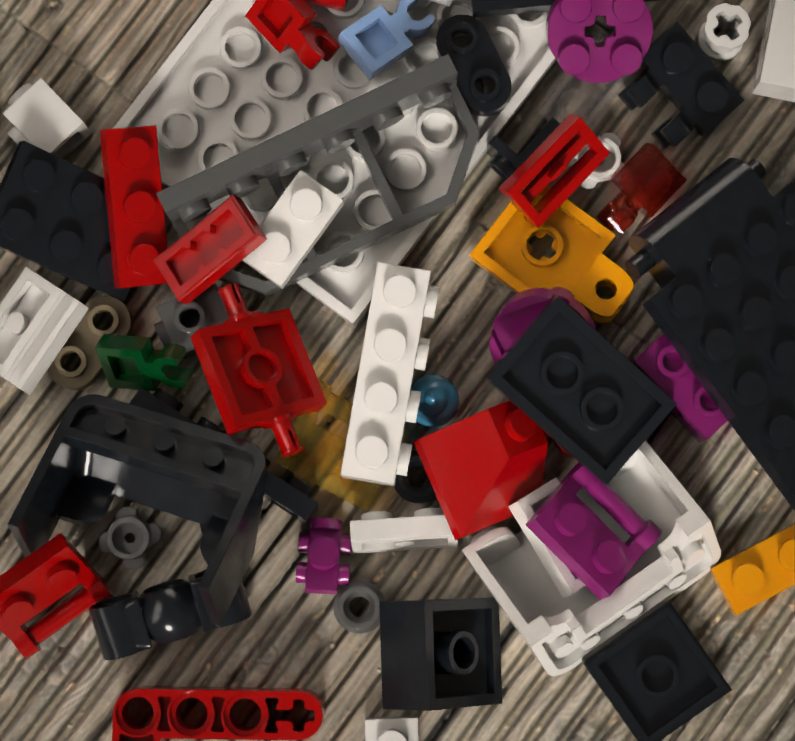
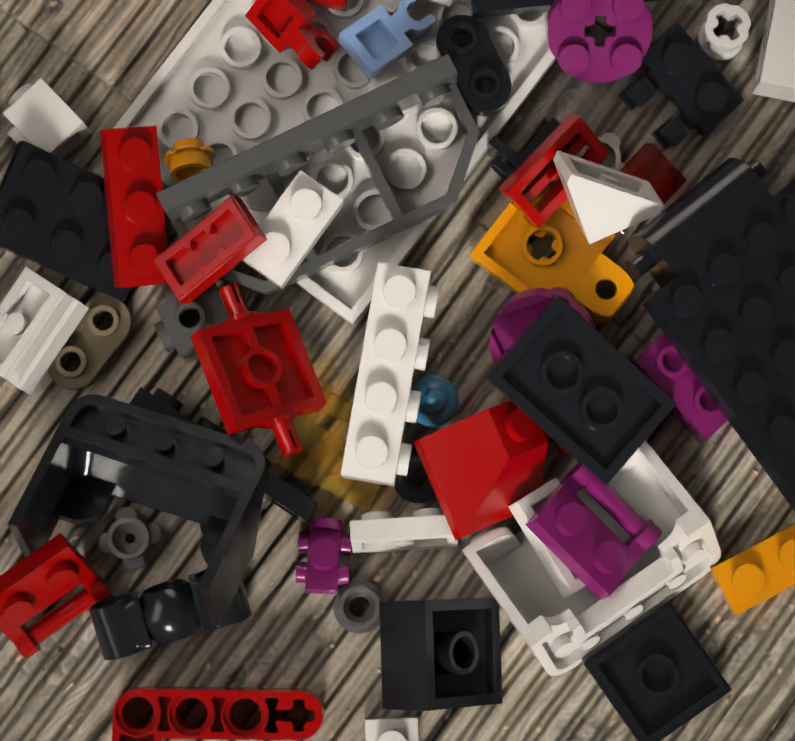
(134, 363): dark green plate -> none
(188, 158): none -> light orange plate
(605, 198): none -> white slope

